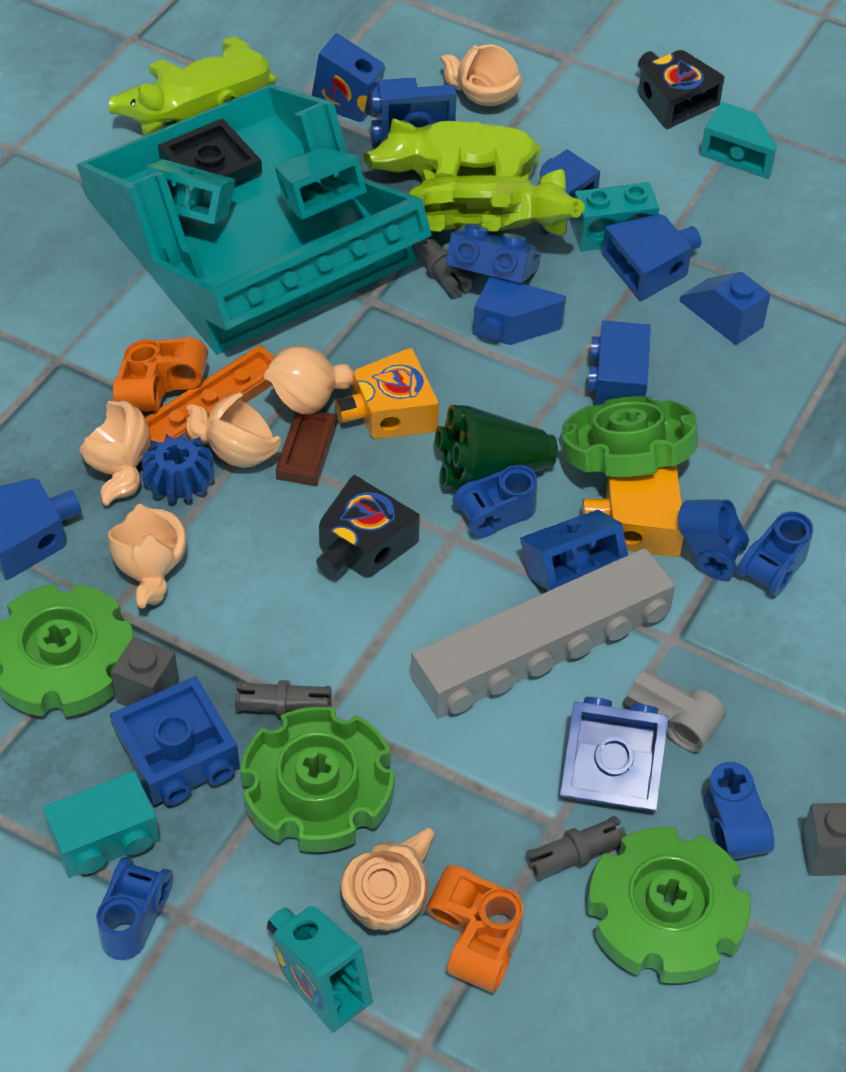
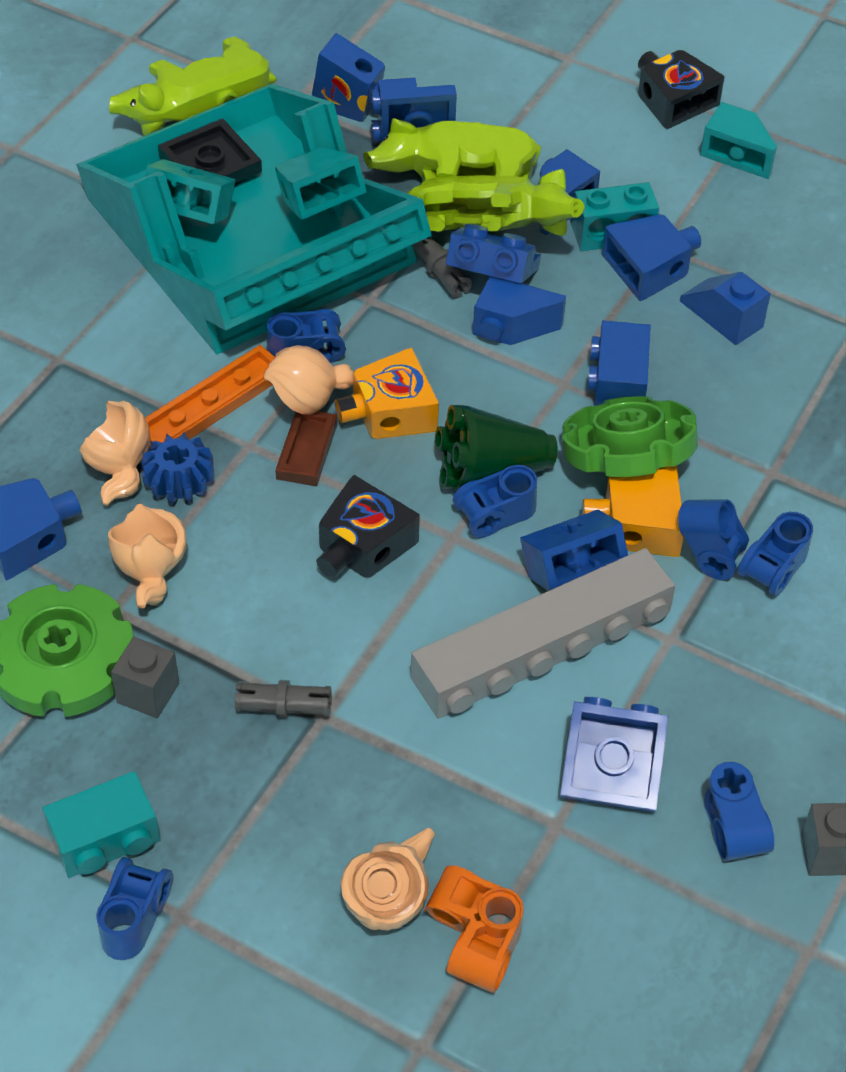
(159, 367): orange piece -> none
(176, 741): blue plate -> none
(233, 431): light nougat hair -> none
(306, 329): none -> blue piece
(317, 779): bright green piece -> none
(321, 964): teal torso -> none
(484, 74): light nougat hair -> none
(575, 848): dark grey pin -> none
(673, 939): bright green piece -> none
(691, 715): light grey piece -> none

